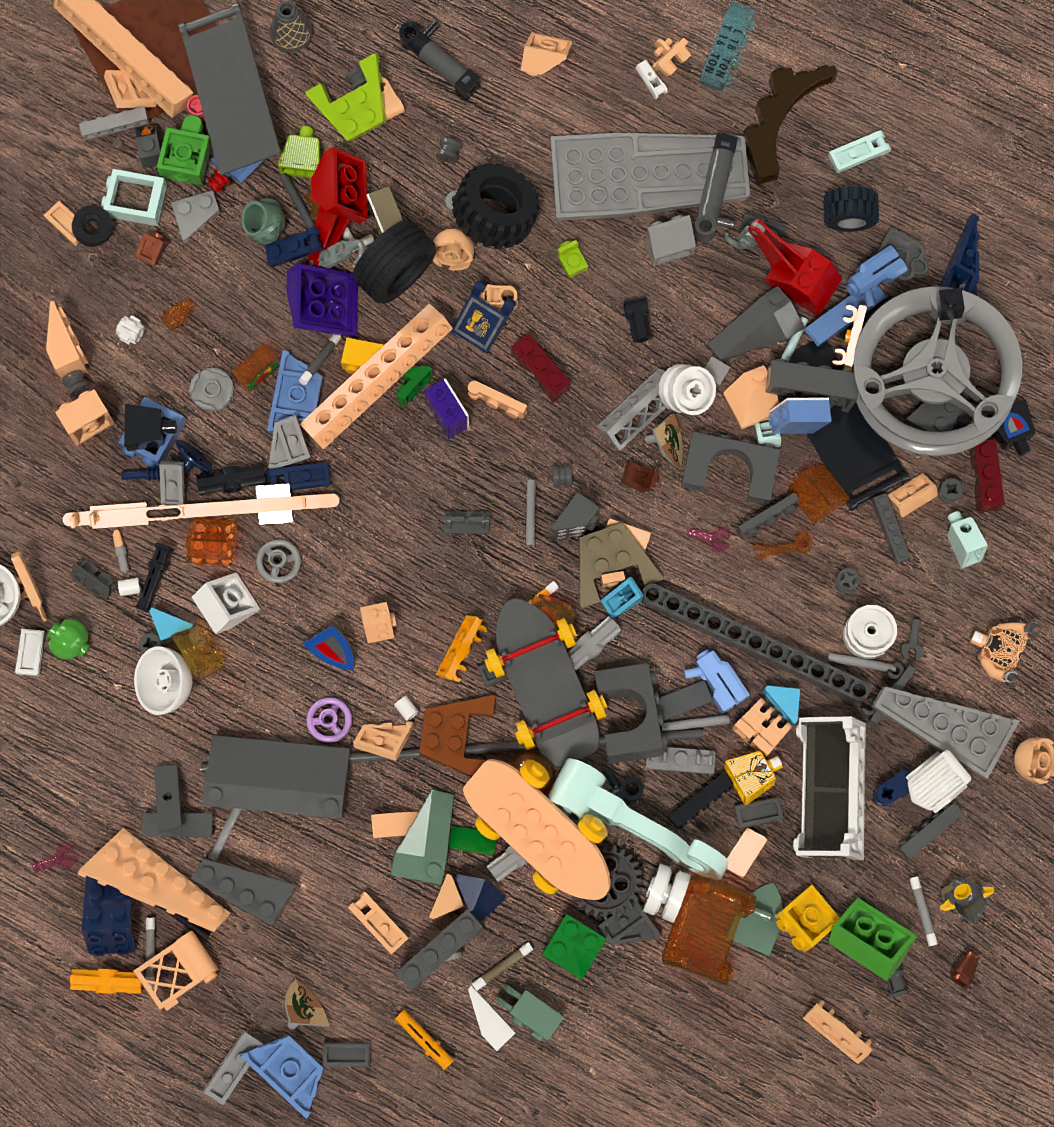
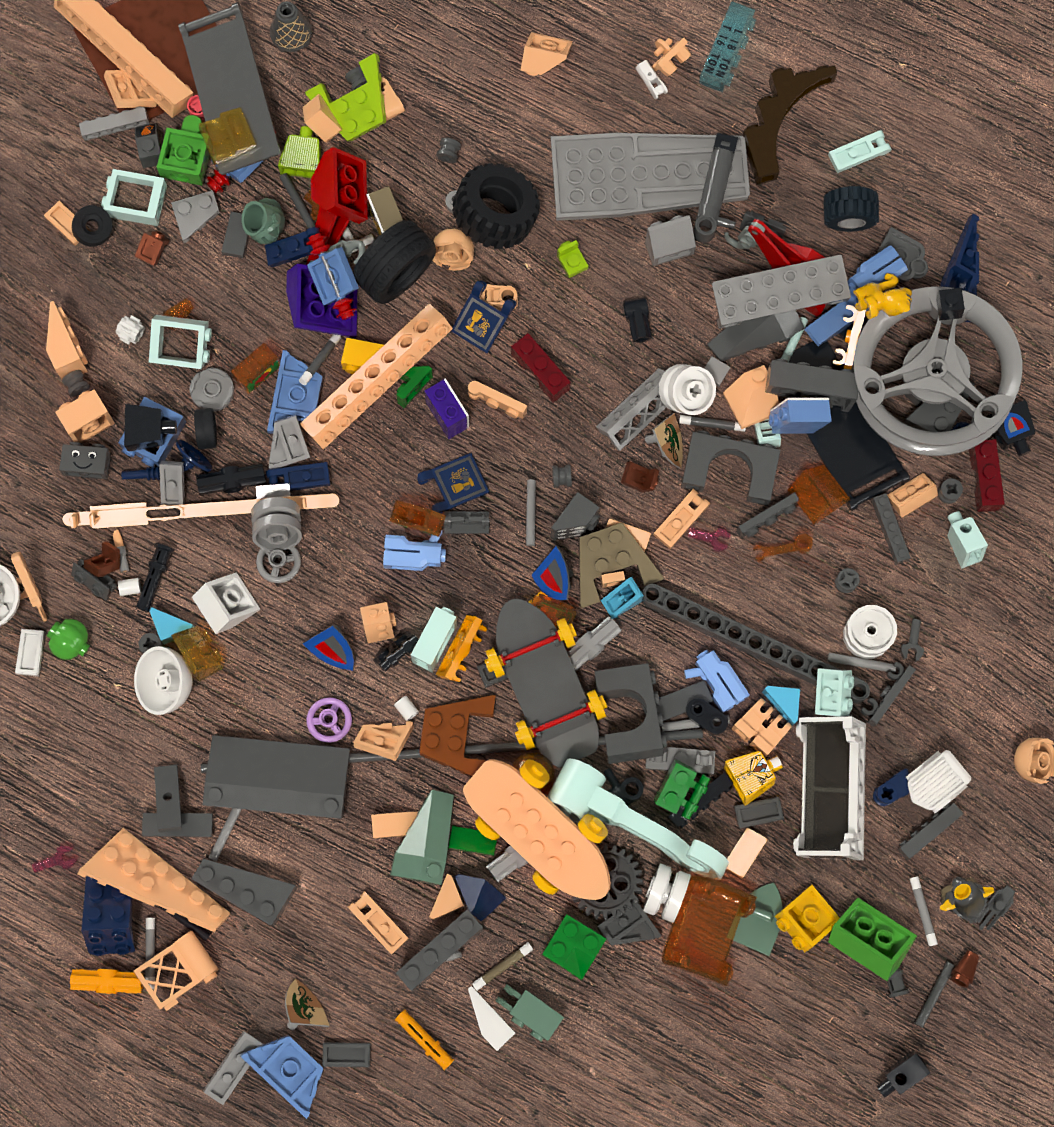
(85, 461): none -> dark grey brick
(105, 562): none -> copper bracket
(157, 336): none -> light aqua window
(205, 428): none -> black tyre
(211, 541): clear orange slope -> none
(227, 136): none -> clear yellow slope
(235, 237): none -> dark grey tile
(276, 523): none -> light grey wheel
(321, 119): none -> light nougat slope
(332, 276): none -> medium blue plate
(389, 656): none -> black plate
(411, 555): none -> light blue piece
(417, 518): none -> clear orange brick
(434, 638): none -> light aqua window
(457, 481): none -> dark blue flag
(463, 80): piece -> none
(554, 576): none -> shield
(675, 787): none -> green brick
(681, 519): none -> light nougat plate
(706, 717): none -> black plate
(707, 422): none -> dark grey bar
(781, 290): none -> light grey bracket
(834, 692): none -> light aqua bracket
(838, 1033): light nougat plate -> none
(891, 302): none -> yellow animal
(913, 1069): none -> black torso
(934, 995): none -> dark grey bar
(967, 733): light grey wing -> none
(998, 905): none -> dark grey piece
(1003, 649): torso -> none

